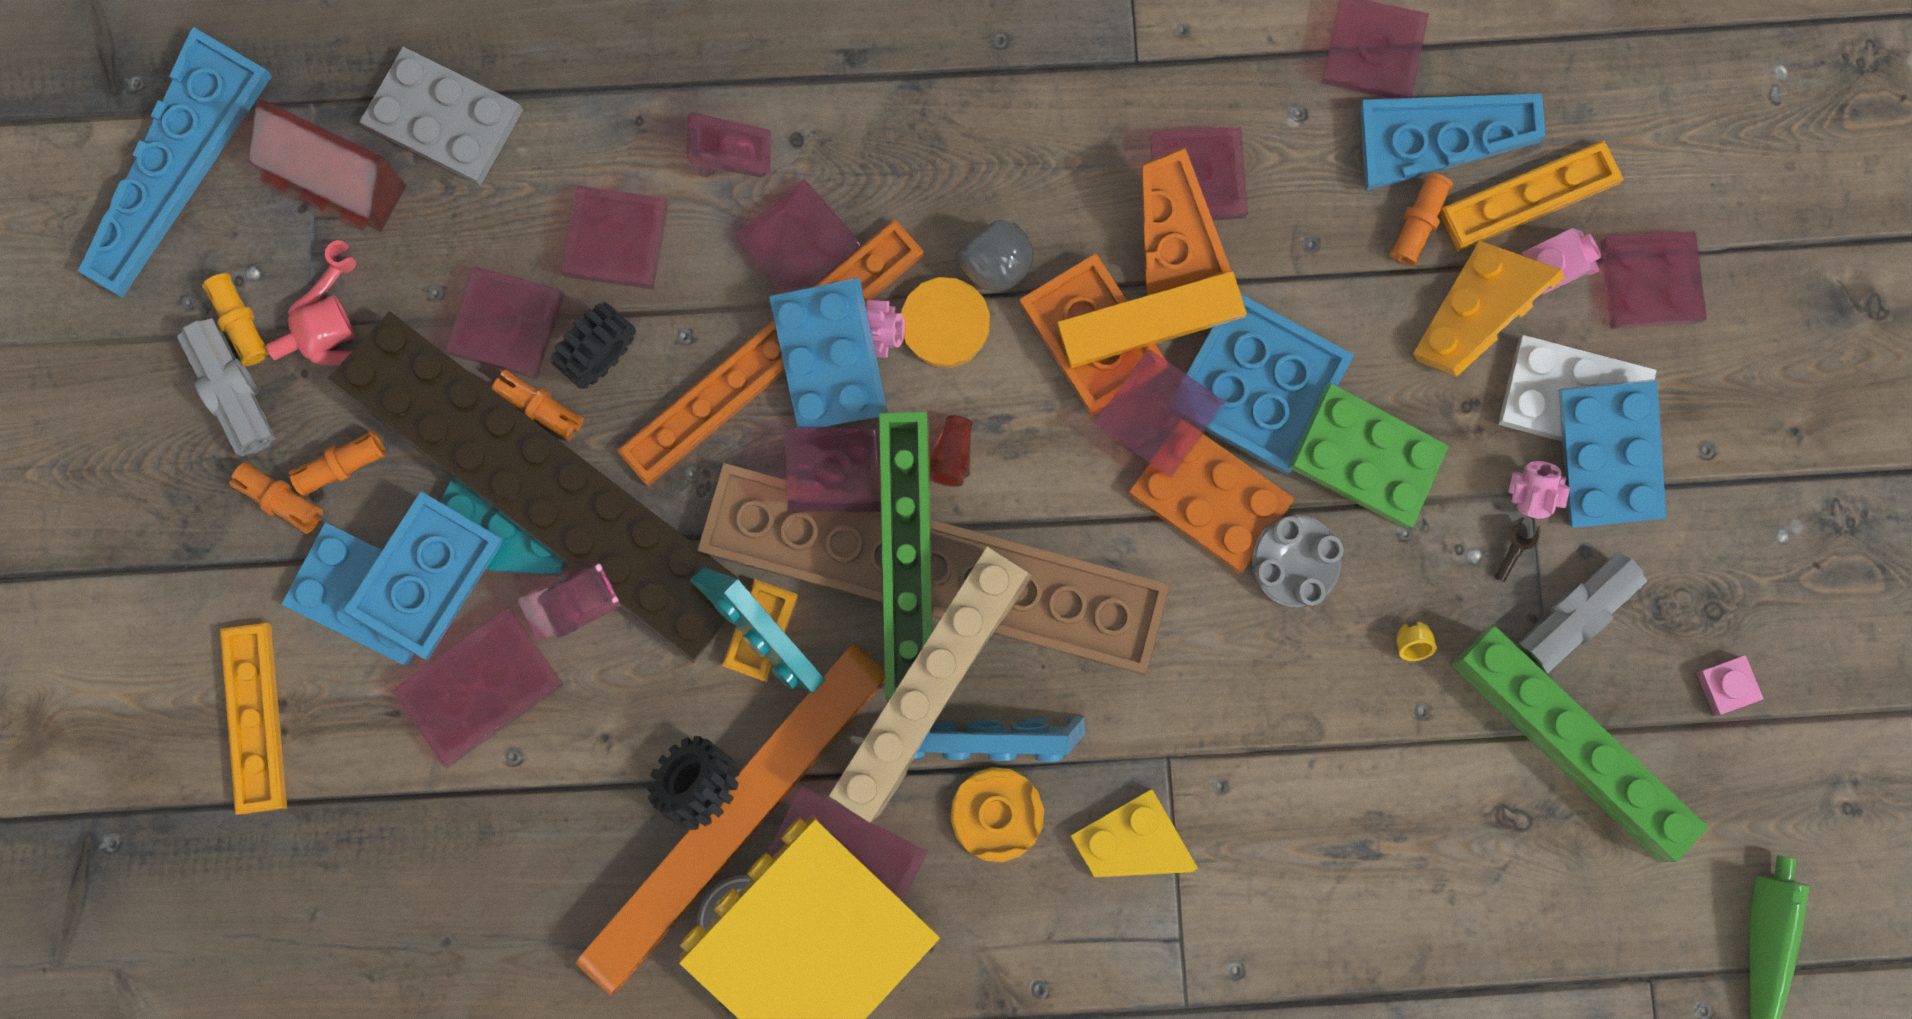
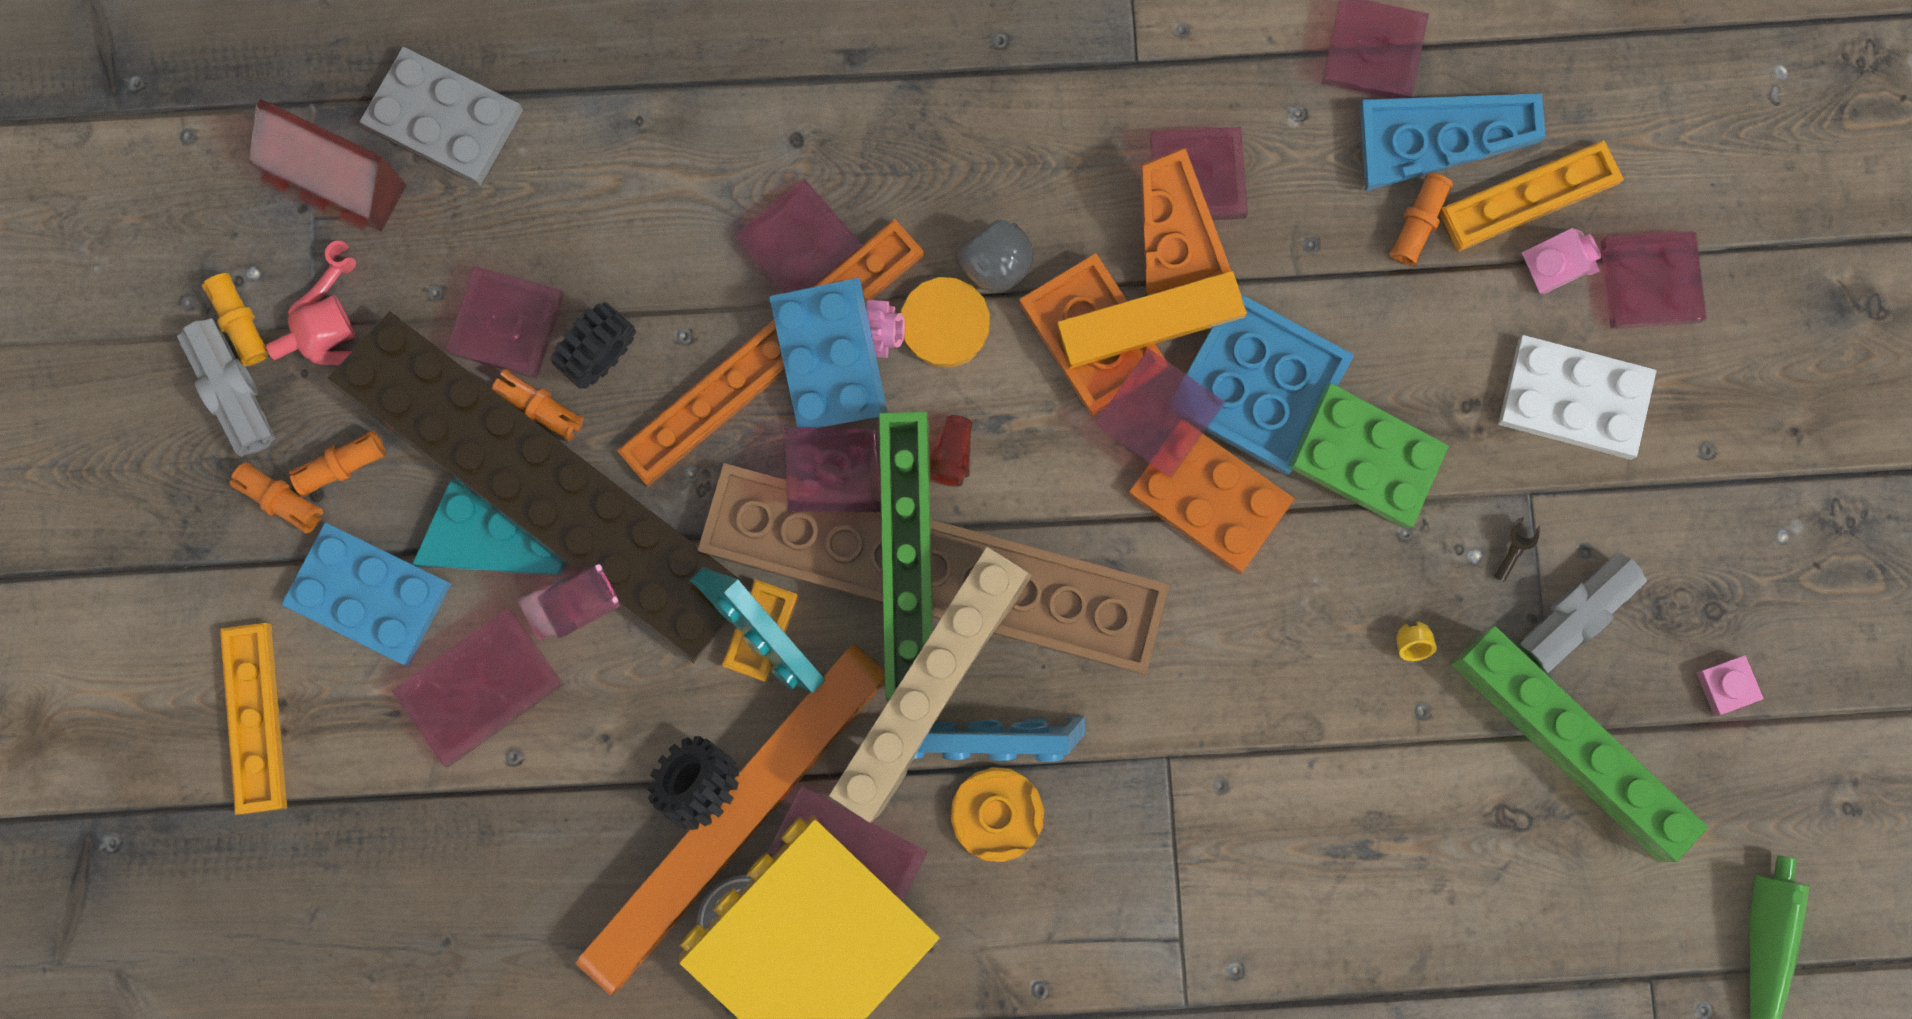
(189, 130): dark azure wing -> none
(423, 576): dark azure plate -> none
(615, 237): clear pink plate -> none
(727, 145): clear pink slope -> none
(1134, 841): yellow wing -> none
(1297, 561): light grey dish -> none
(1481, 303): light orange wing -> none
(1539, 489): bright pink gear -> none
(1612, 453): dark azure plate -> none

